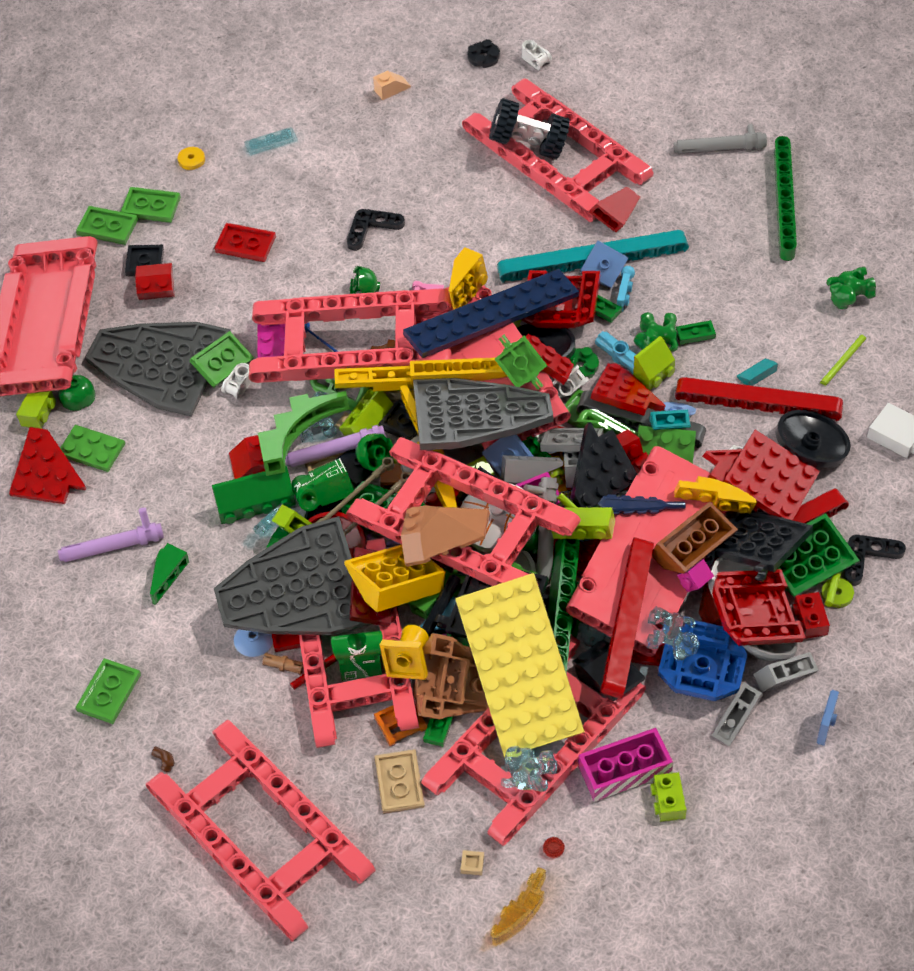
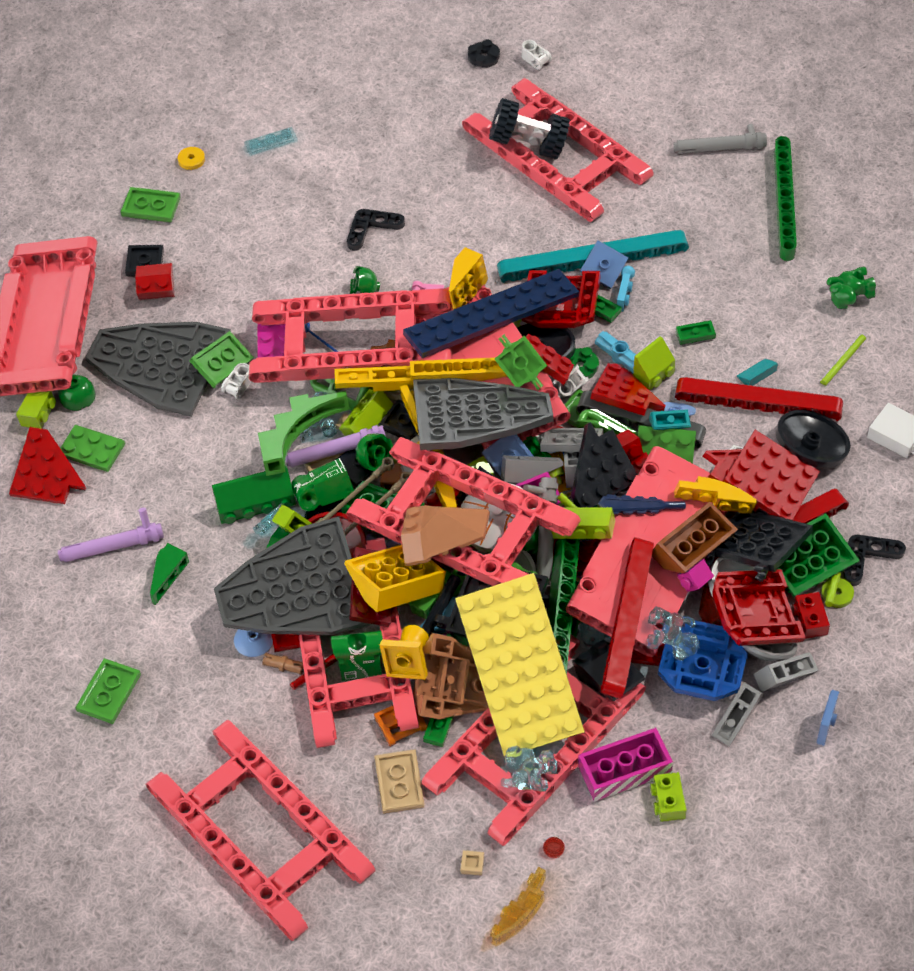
(107, 225): bright green plate -> none
(165, 757): reddish brown arm -> none
(245, 242): red plate -> none
(247, 457): red slope -> none
(389, 84): light nougat slope -> none
(616, 208): slope -> none
(653, 331): green animal -> none

